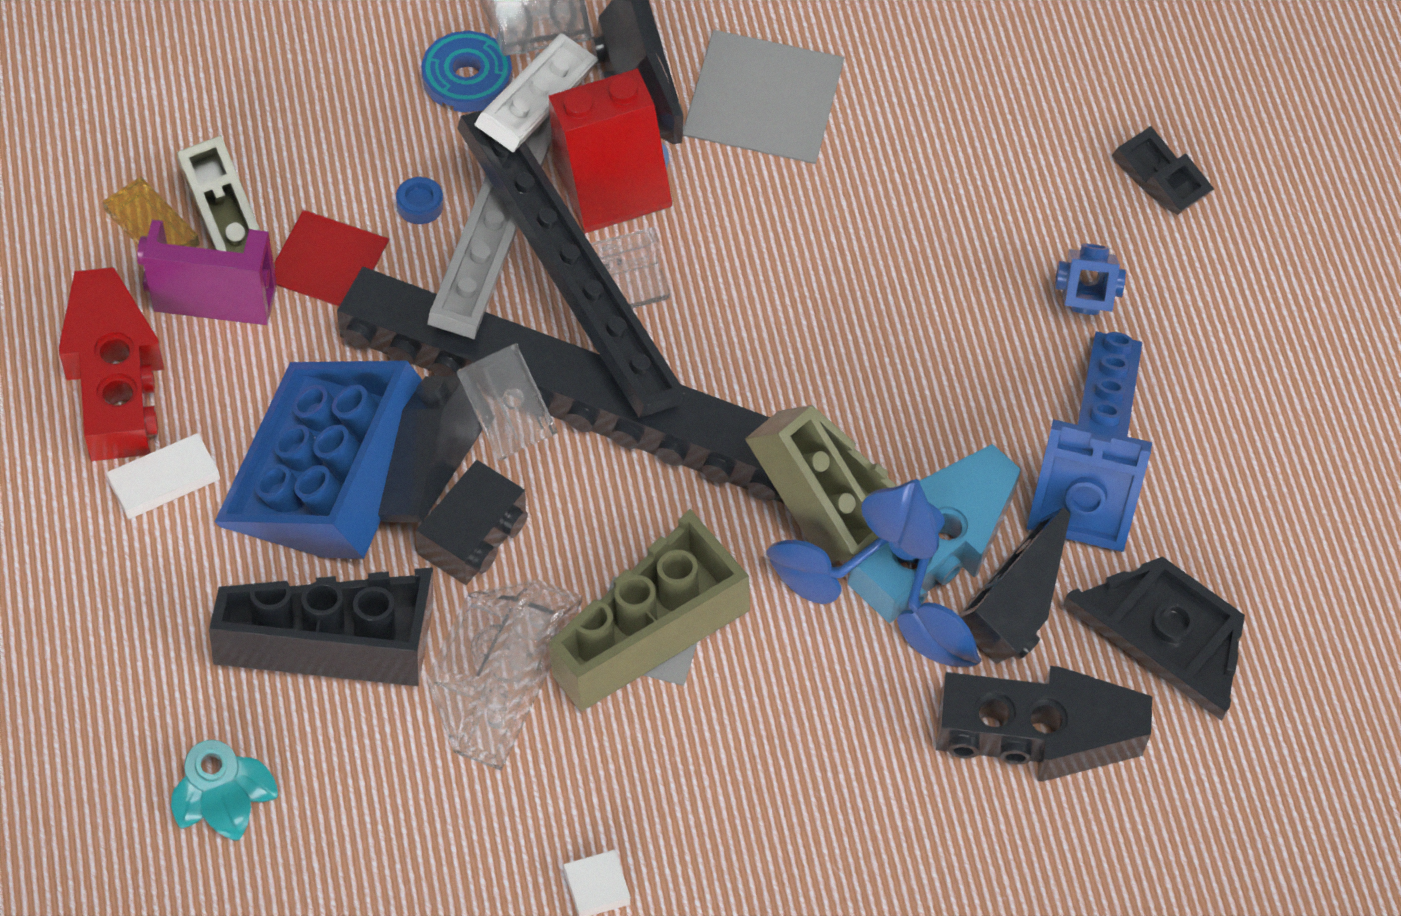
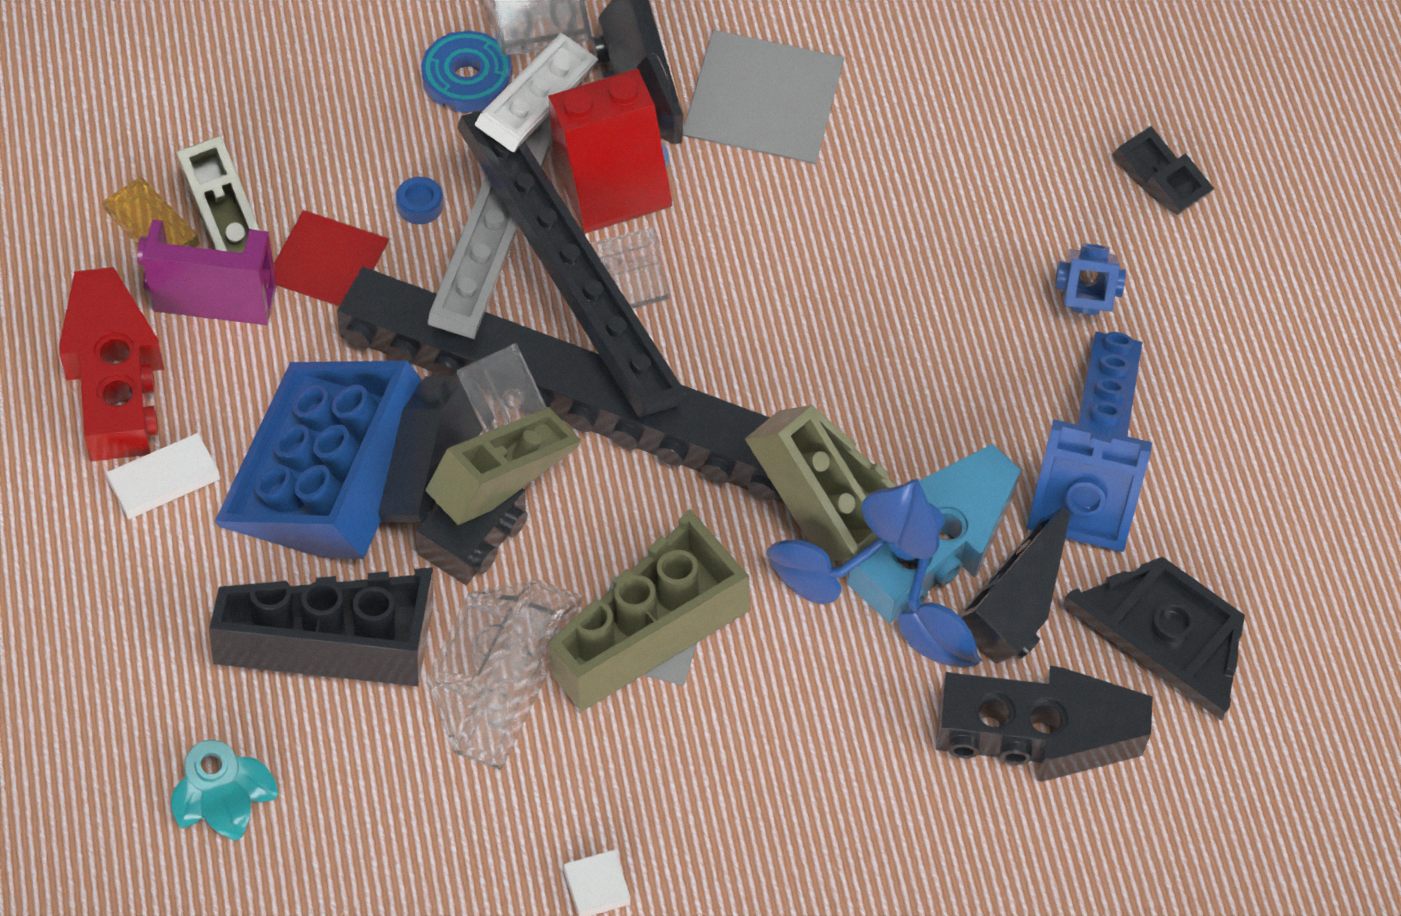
(499, 463): none -> olive slope

